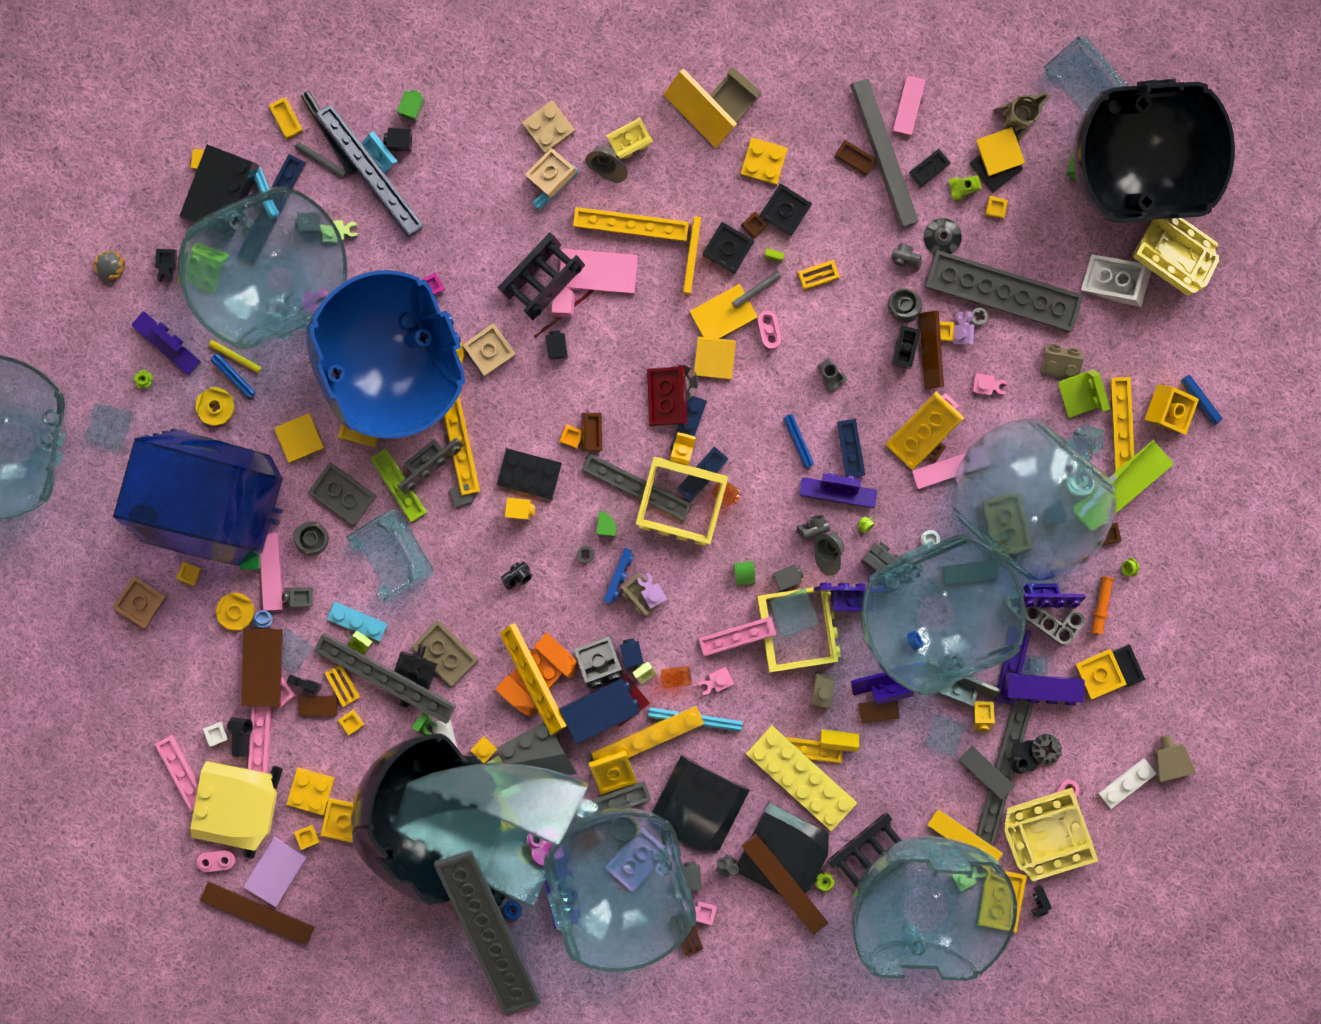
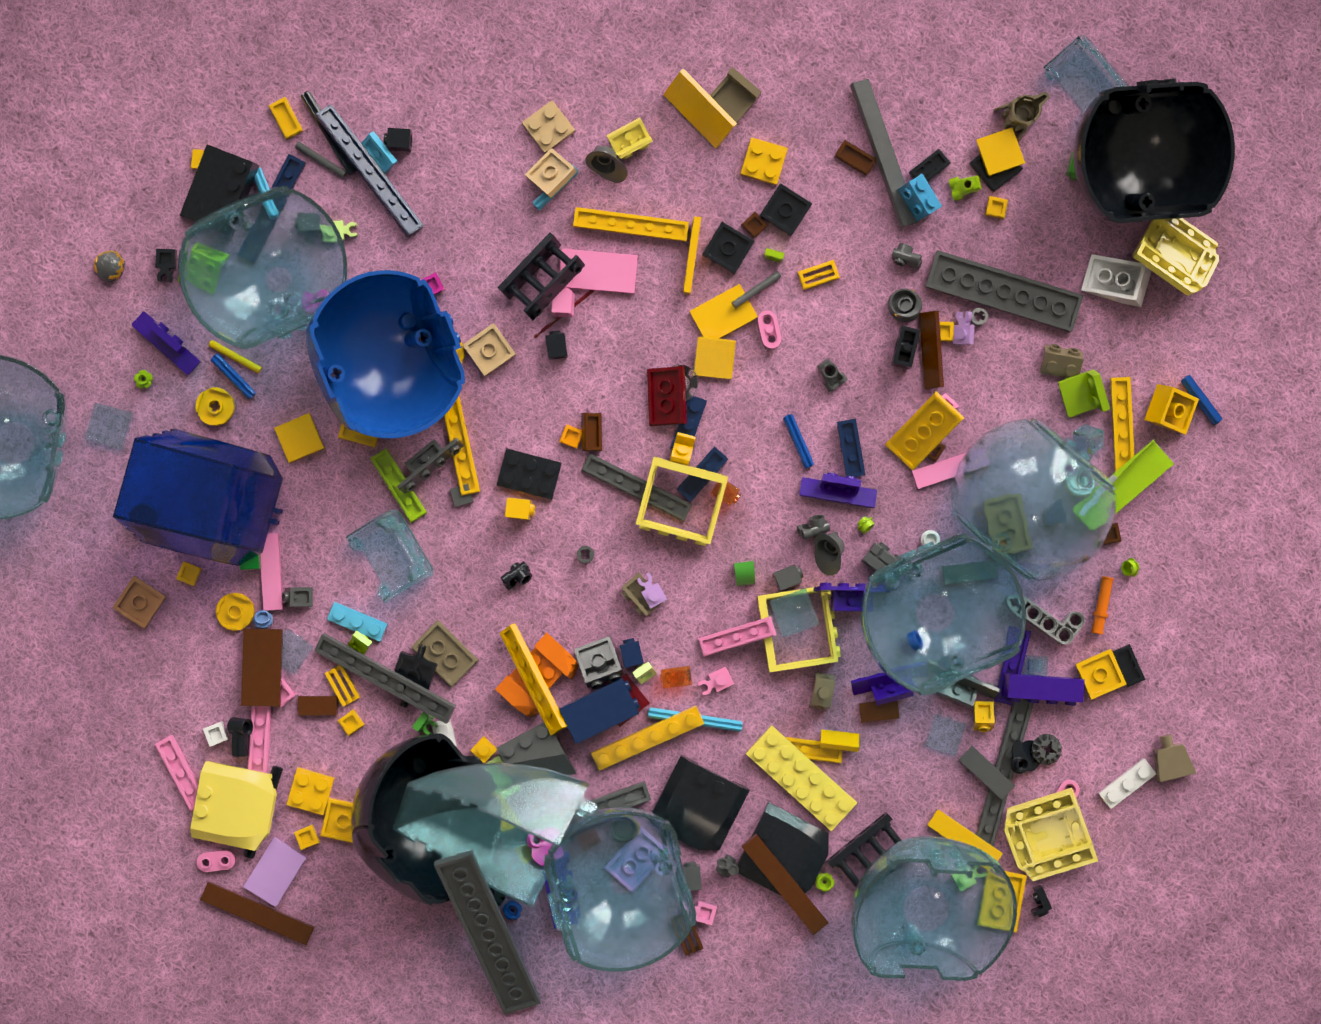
(308, 685): black plate -> none
(311, 538): dark grey piece -> none
(342, 494): dark grey tile -> none
(411, 105): bright green brick -> none
(606, 525): bright green brick -> none
(613, 772): yellow plate -> none
(619, 576): blue plate -> none
(909, 105): bright pink tile -> none
(919, 197): none -> dark azure brick
(935, 242): dish -> none
(985, 385): bright pink plate -> none
(1050, 596): dark purple bracket -> none

